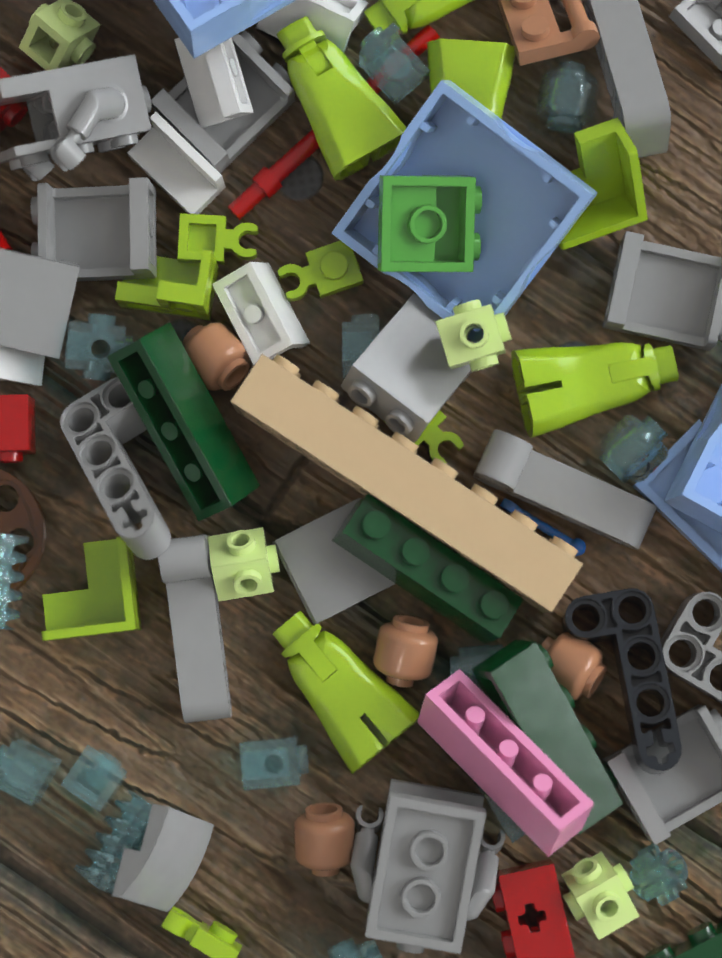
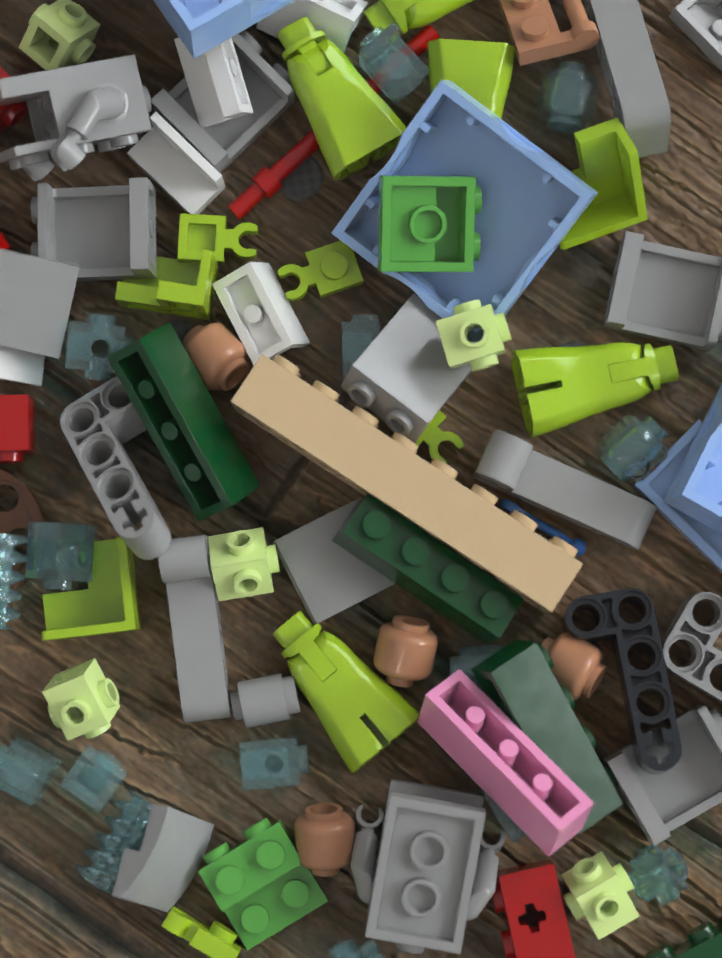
(60, 553): none -> clear light blue brick
(82, 700): none -> yellowish green brick
(261, 882): none -> bright green plate
(265, 700): none -> light grey brick

